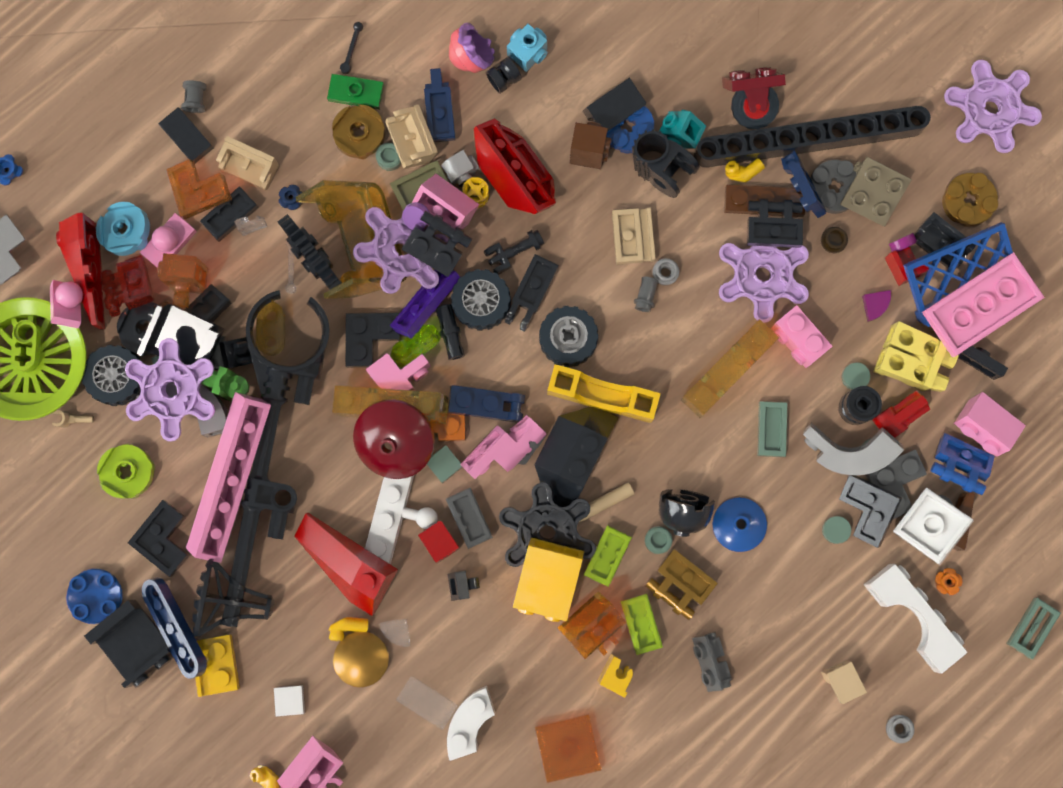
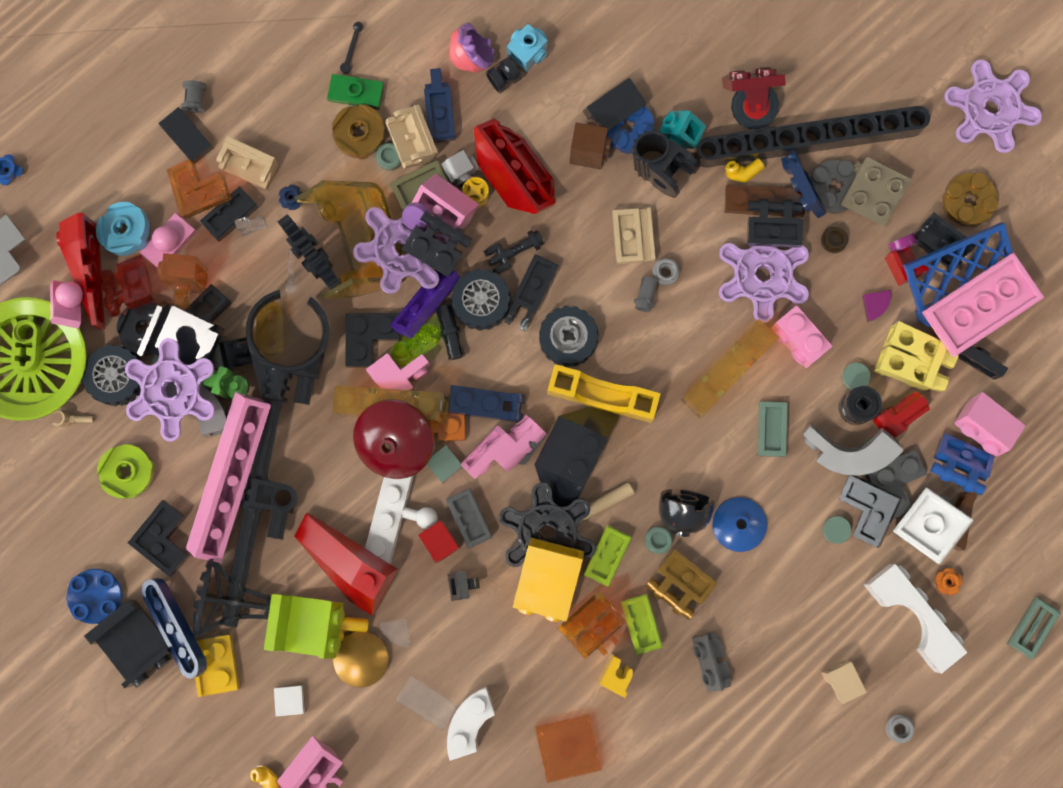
(304, 626): none -> lime panel

